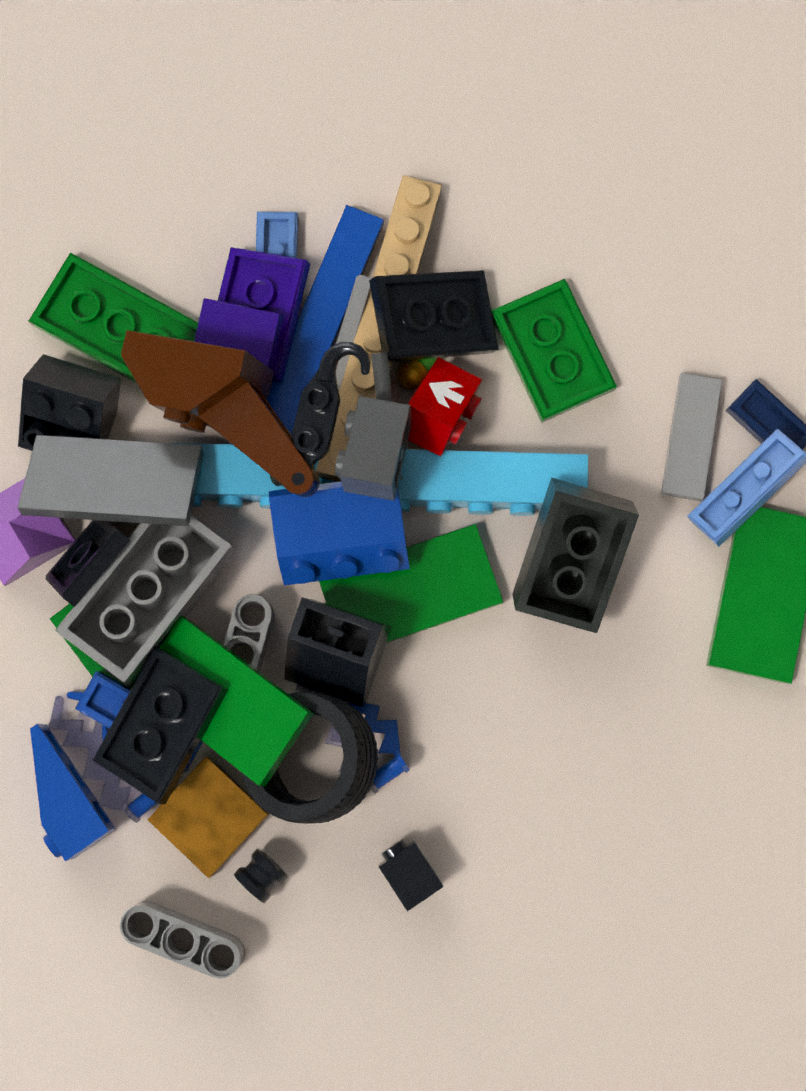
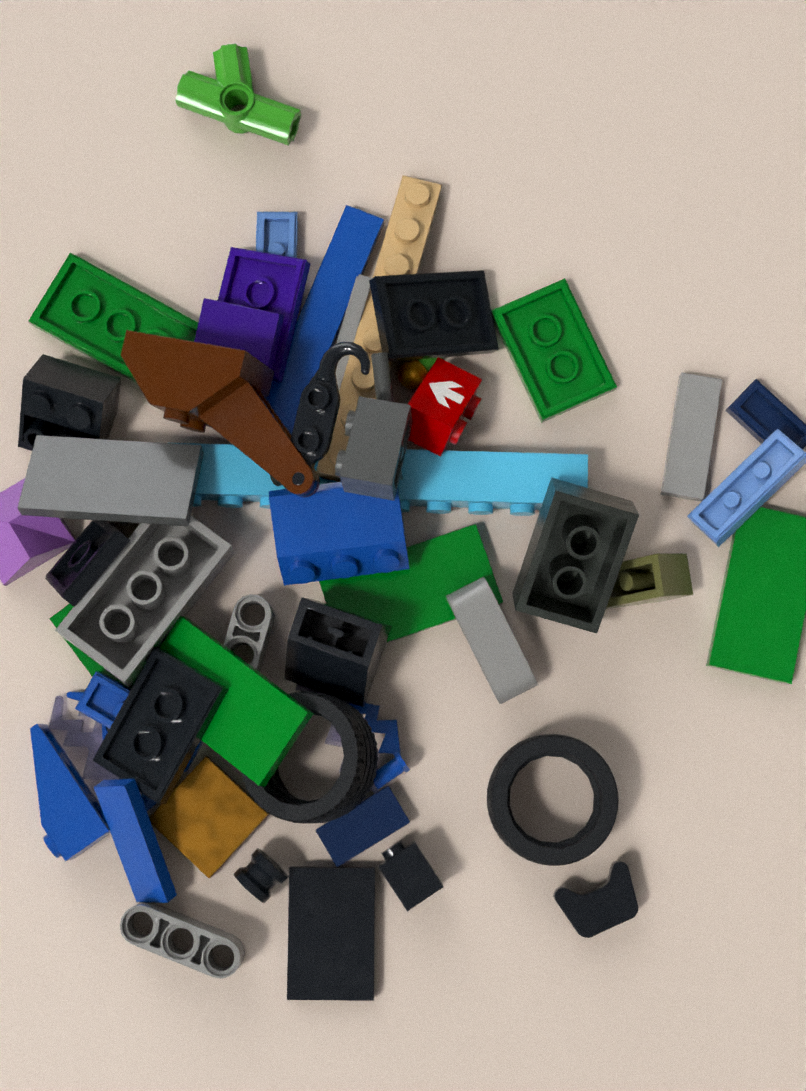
(135, 840): none -> blue tile
(232, 88): none -> bright green piece
(331, 933): none -> black tile
(363, 826): none -> dark blue tile
(491, 640): none -> light grey beam
(602, 906): none -> black piece
(604, 802): none -> black tyre
(651, 580): none -> olive slope

